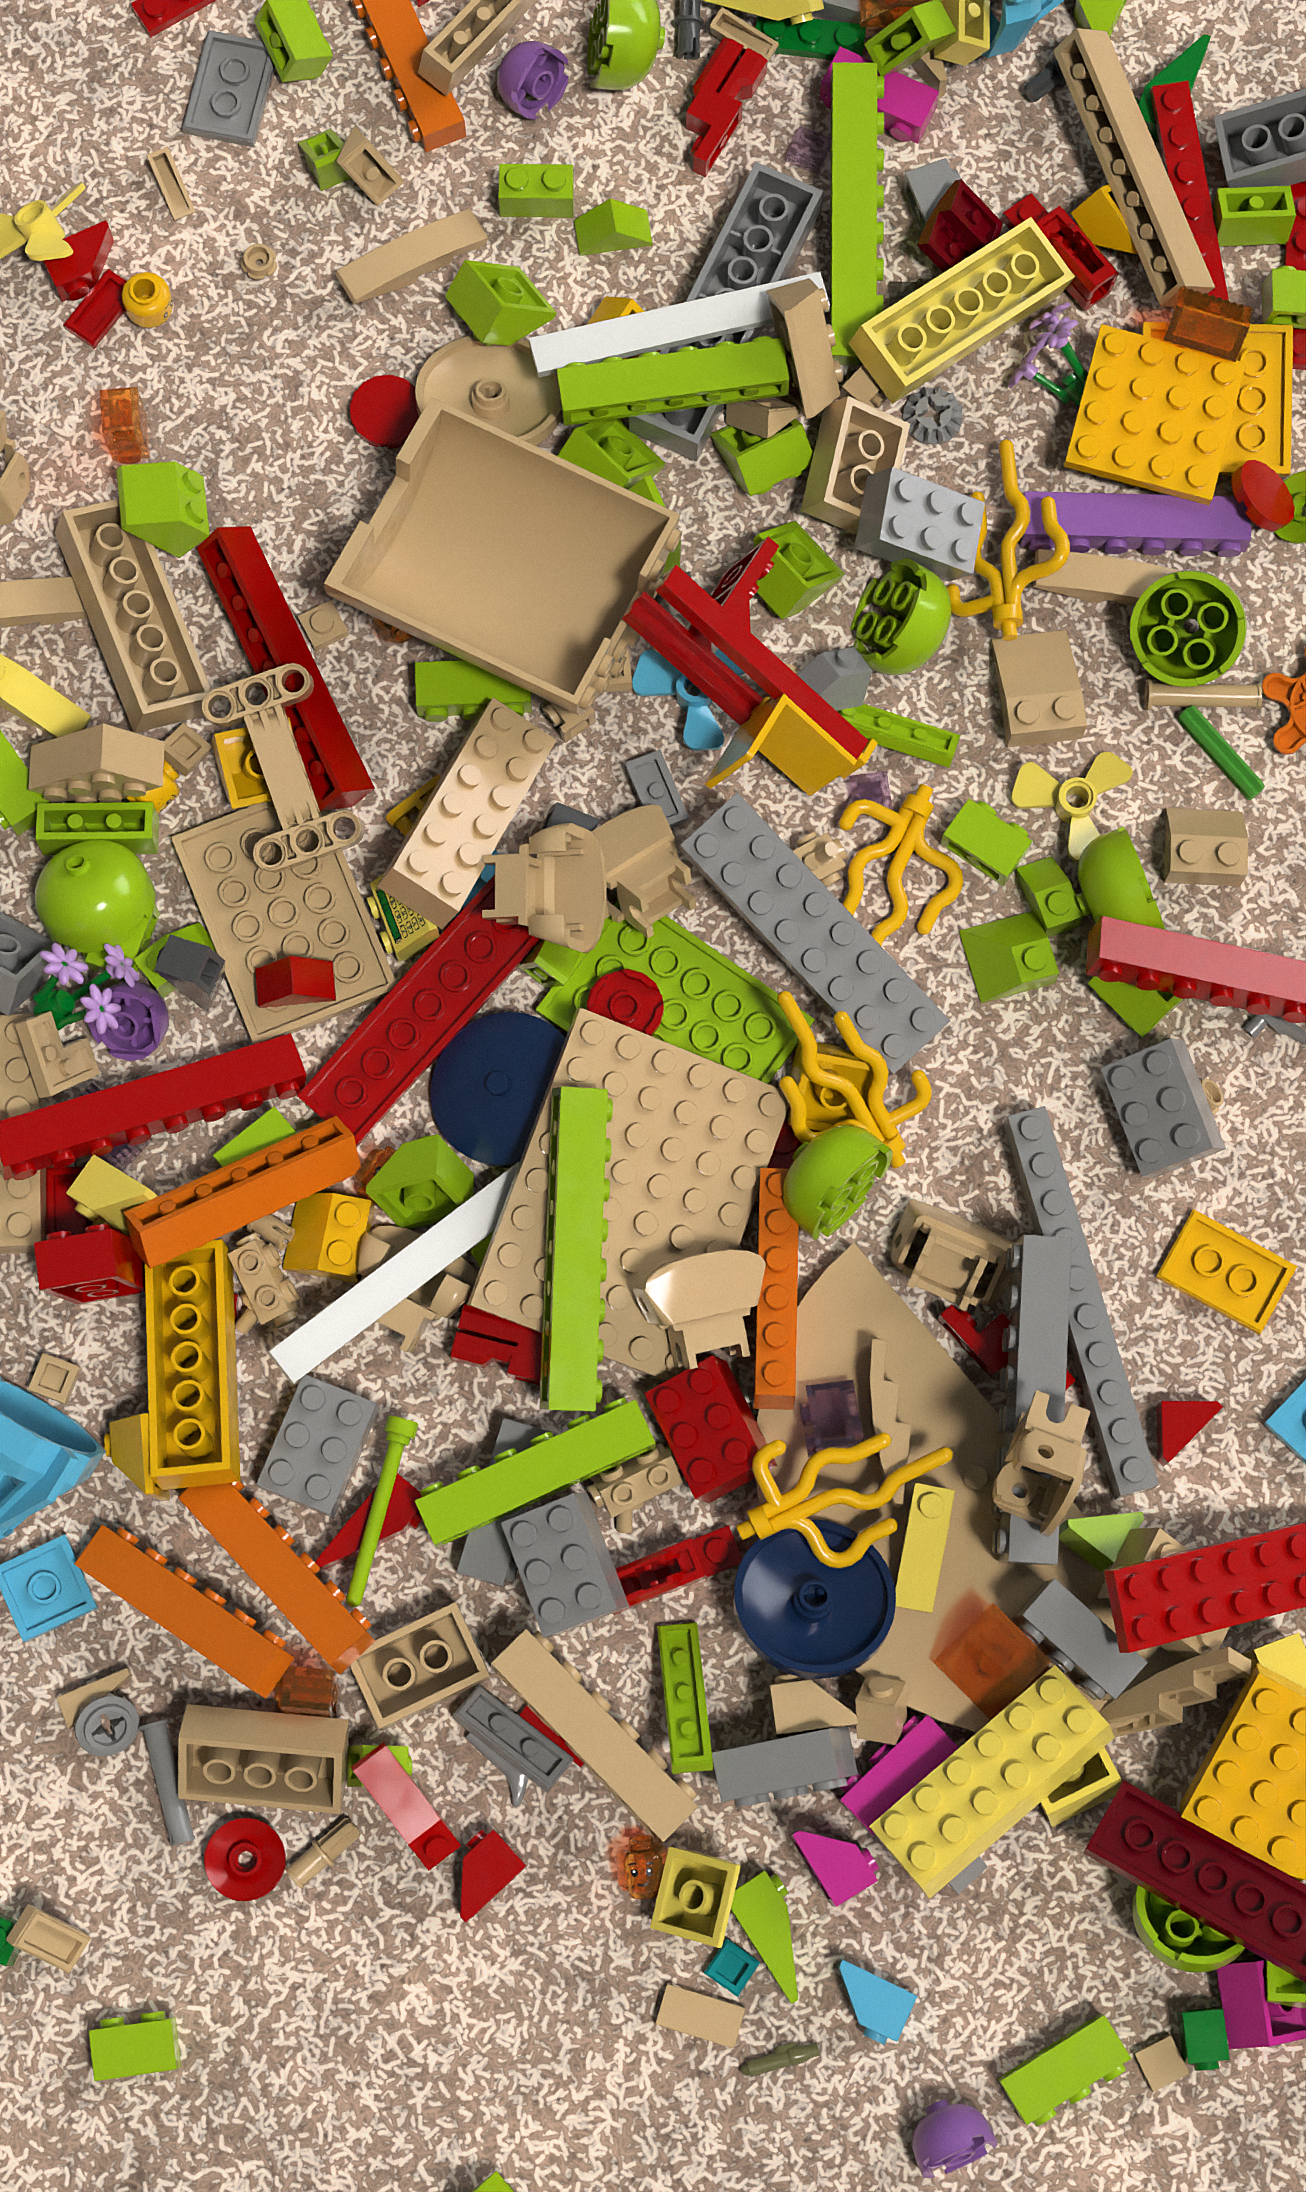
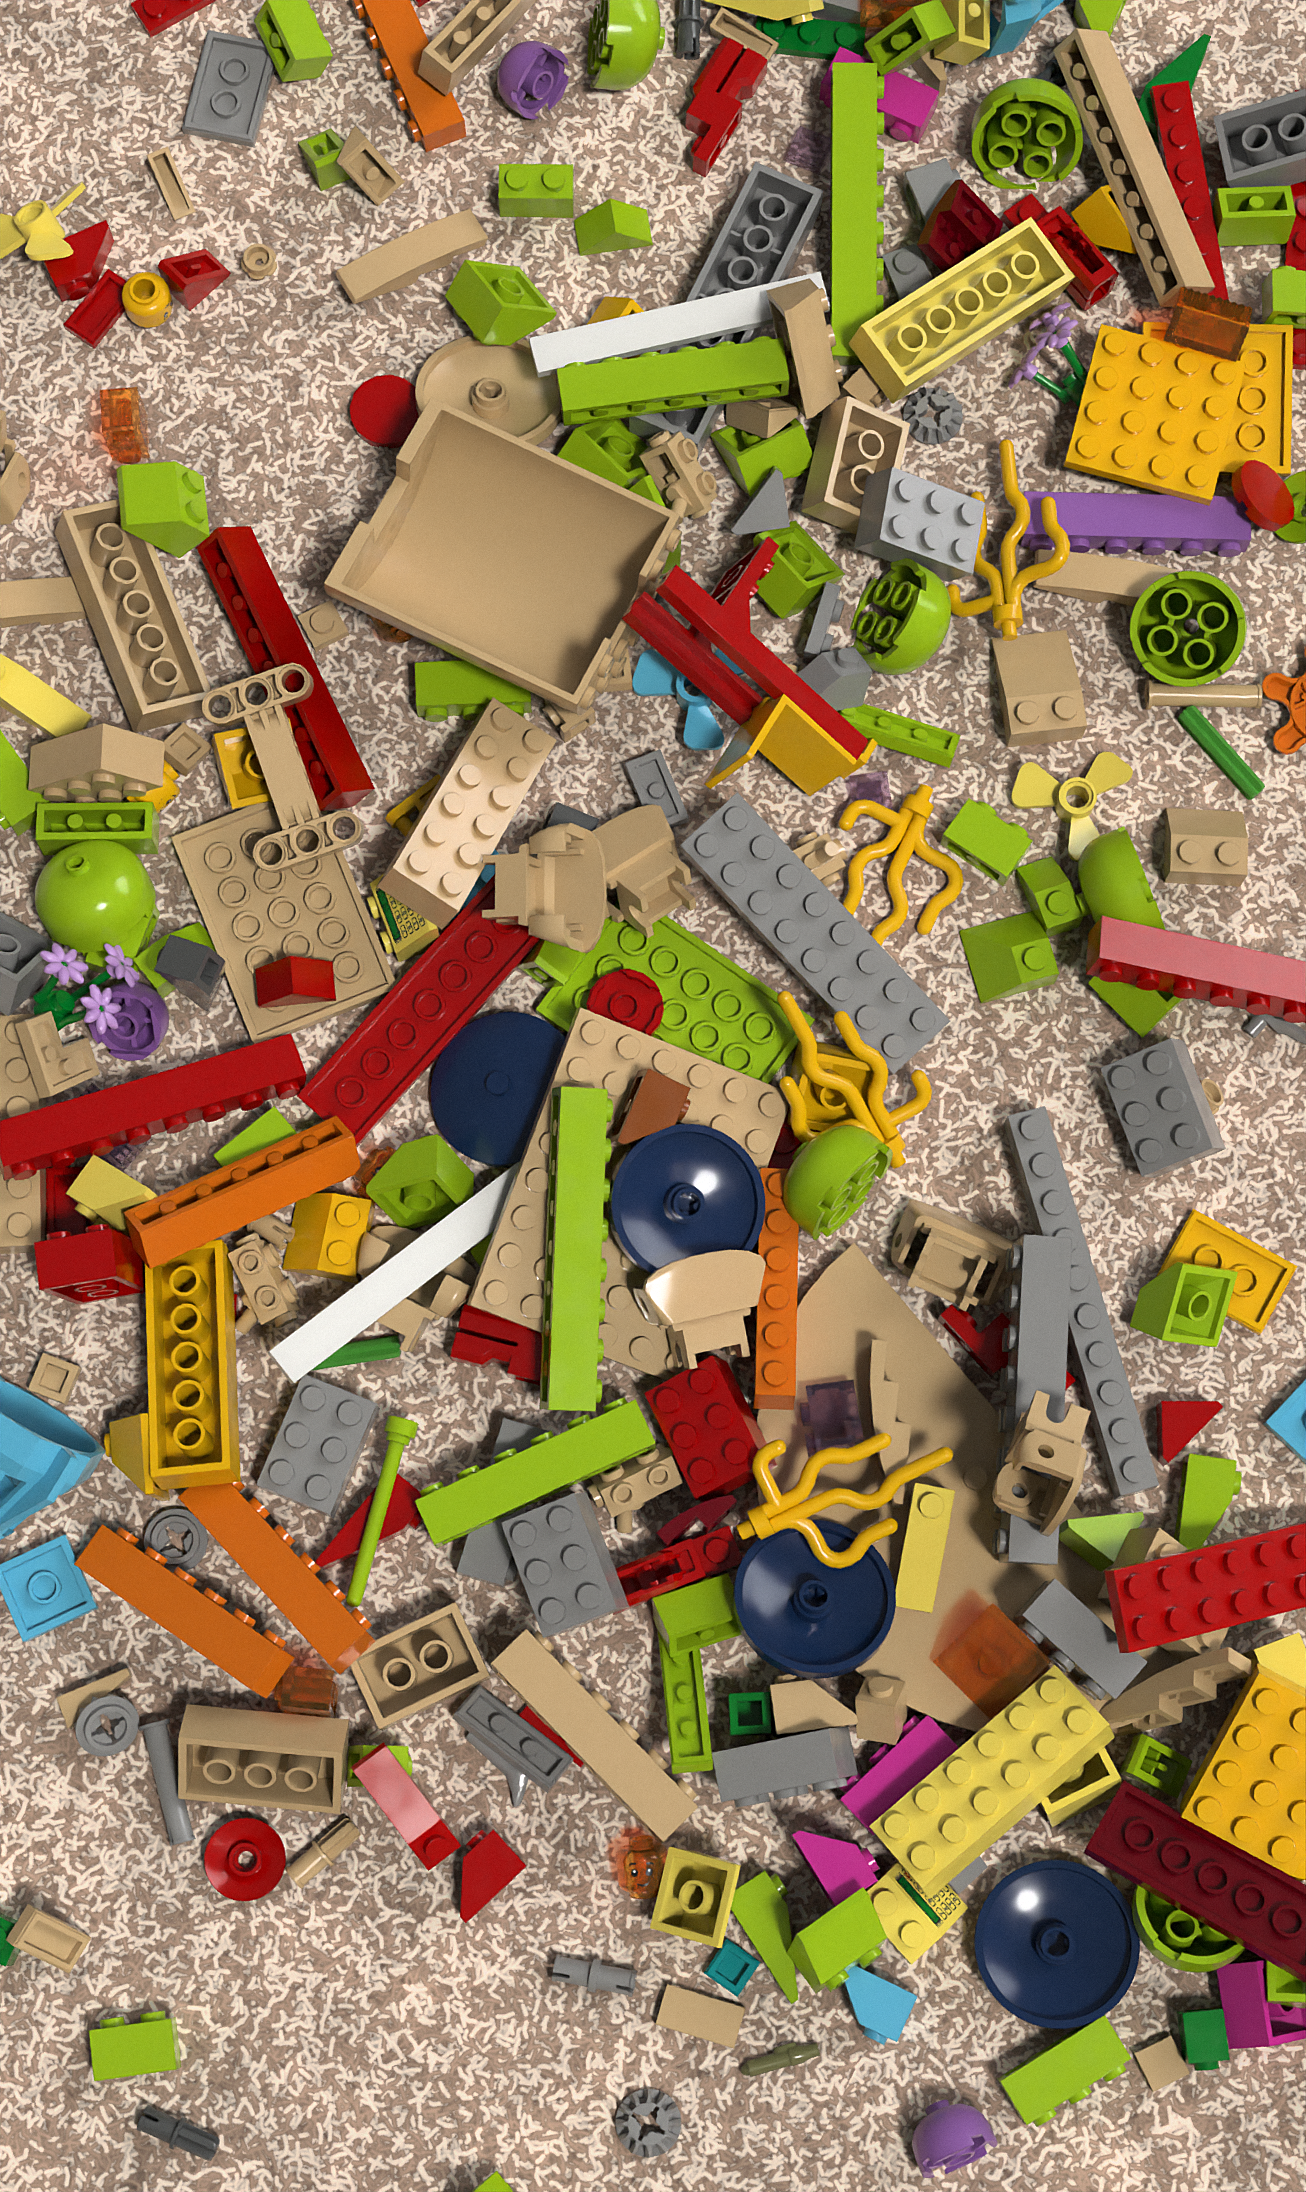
(178, 1521): none -> light grey gear
(178, 2133): none -> dark grey axle
(192, 276): none -> red slope
(363, 1351): none -> bright green axle
(594, 1975): none -> light grey pin
(629, 2128): none -> light grey gear
(650, 1106): none -> dark orange slope
(678, 474): none -> tan brick
(685, 1196): none -> dark blue dish
(696, 1615): none -> lime brick
(704, 1515): none -> dark red slope
(749, 1714): none -> green brick
(765, 508): none -> light grey slope
(829, 610): none -> light grey plate
(838, 1942): none -> lime slope
(906, 270): none -> light grey plate
(909, 1916): none -> light yellow slope
(1027, 117): none -> lime cylinder
(1056, 1944): none -> dark blue dish
(1155, 1765): none -> lime slope
(1185, 1304): none -> lime slope
(1204, 1496): none -> lime slope

